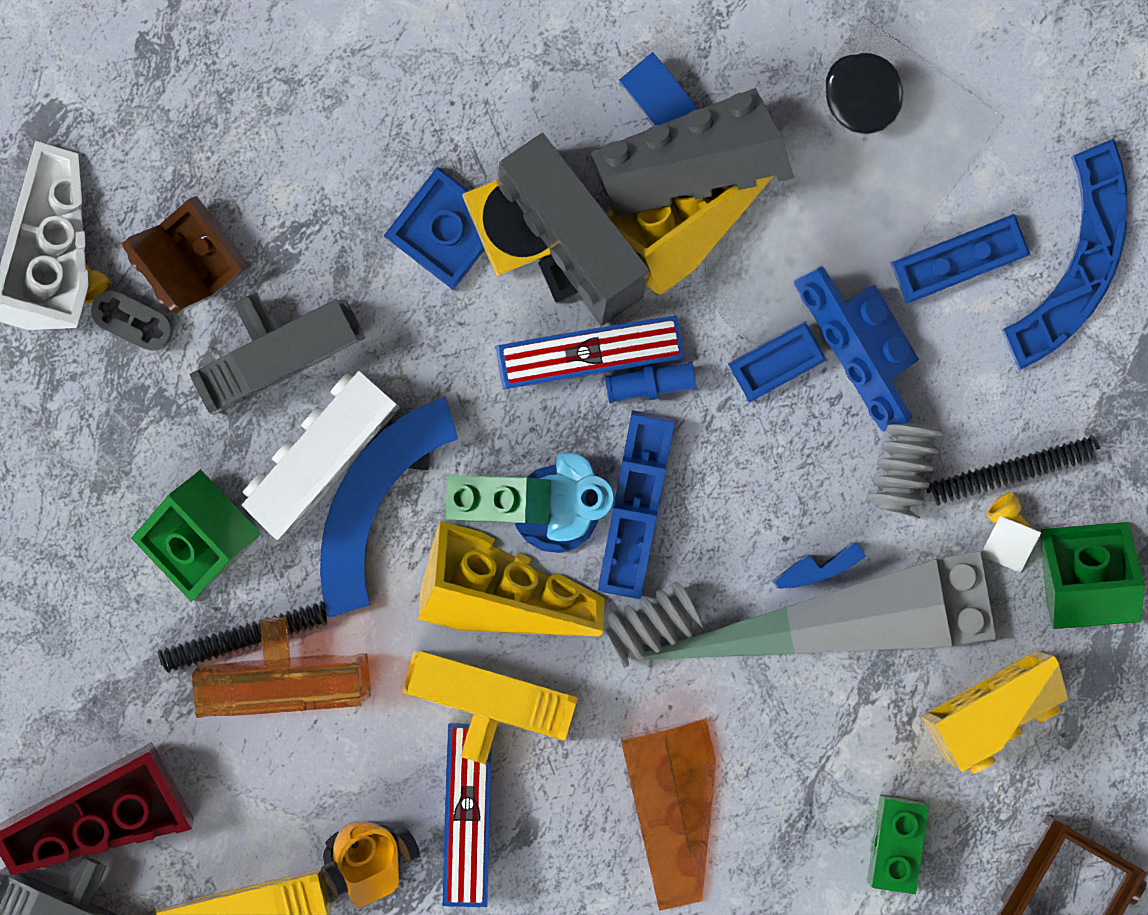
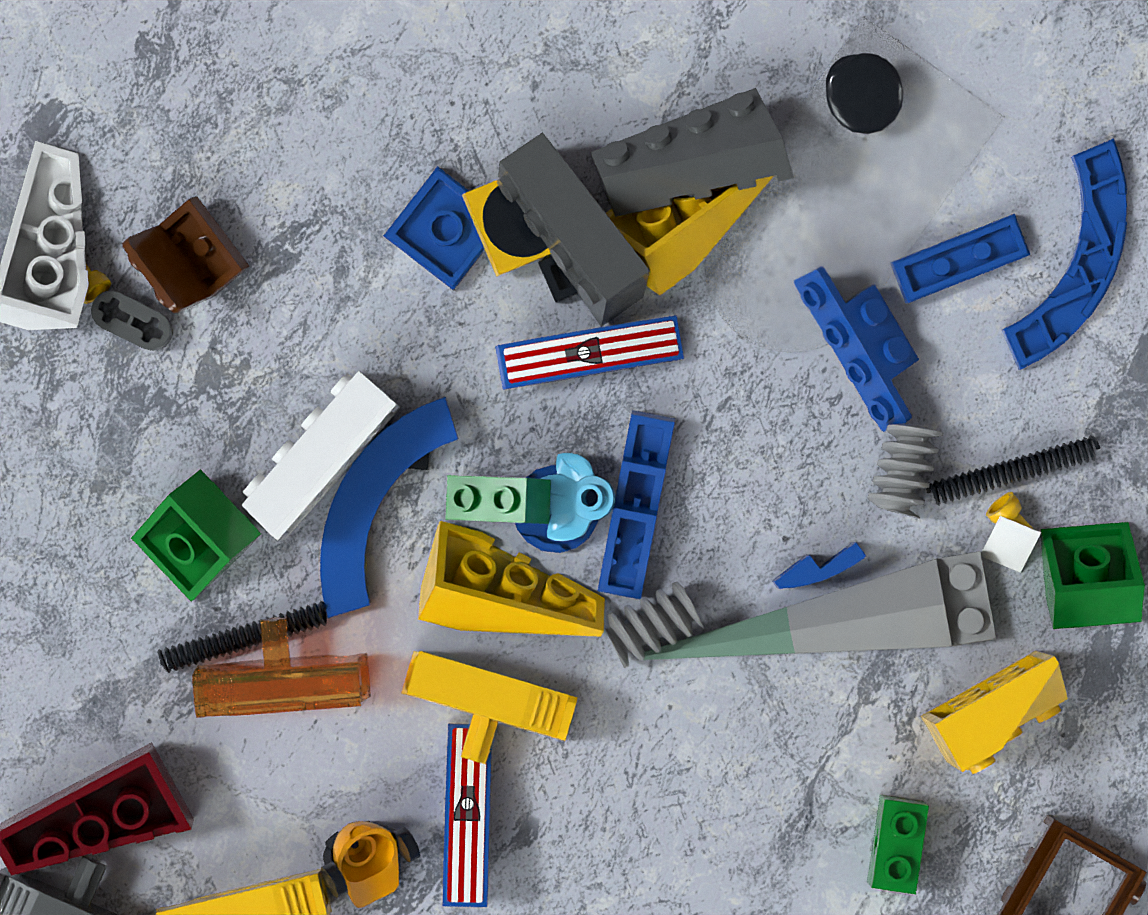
(274, 352): dark grey piece -> none
(650, 382): blue pin -> none
(656, 91): blue slope -> none
(673, 797): clear orange wedge -> none
(777, 361): blue tile -> none

